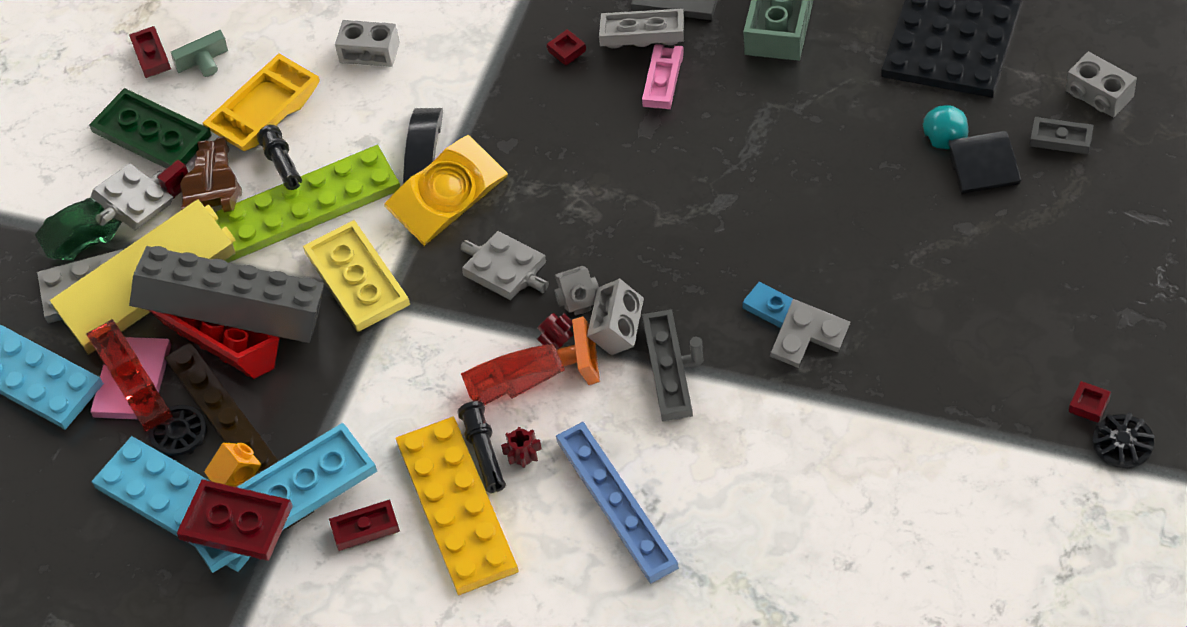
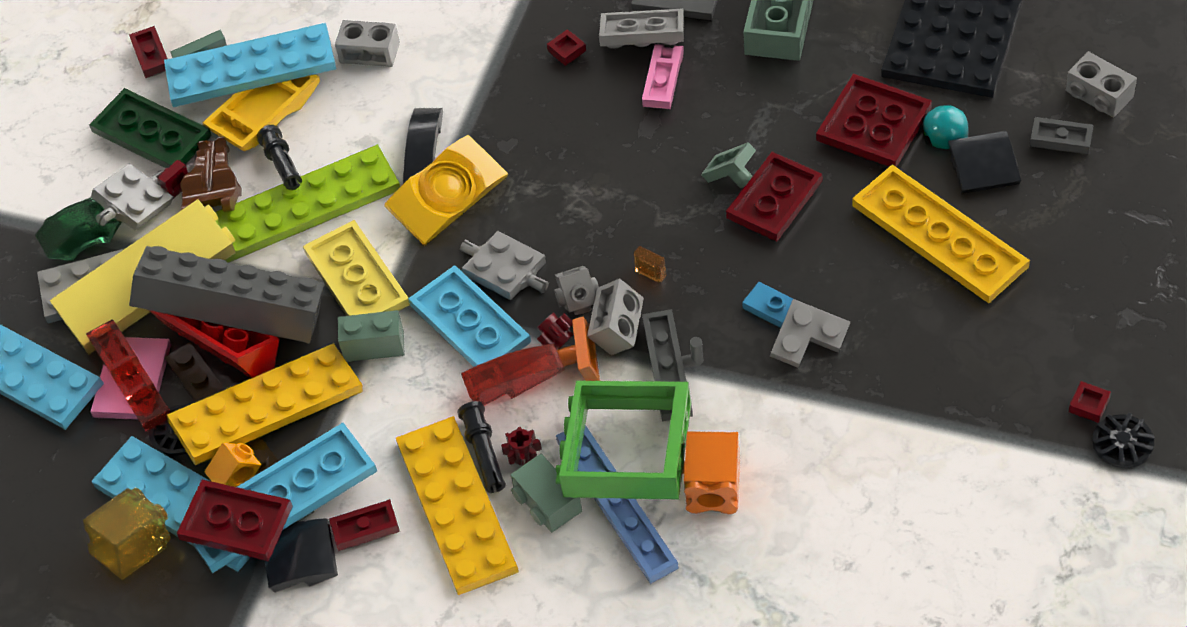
(127, 532): none -> clear yellow piece
(249, 64): none -> medium azure plate
(265, 403): none -> yellow plate
(302, 555): none -> black slope
(371, 336): none -> sand green brick
(468, 318): none -> medium azure plate
(538, 489): none -> sand green brick
(624, 396): none -> bright green window
(650, 264): none -> clear orange tile
(712, 472): none -> orange piece
(731, 164): none -> sand green tile
(774, 196): none -> dark red plate
(874, 120): none -> dark red plate
(940, 233): none -> yellow plate

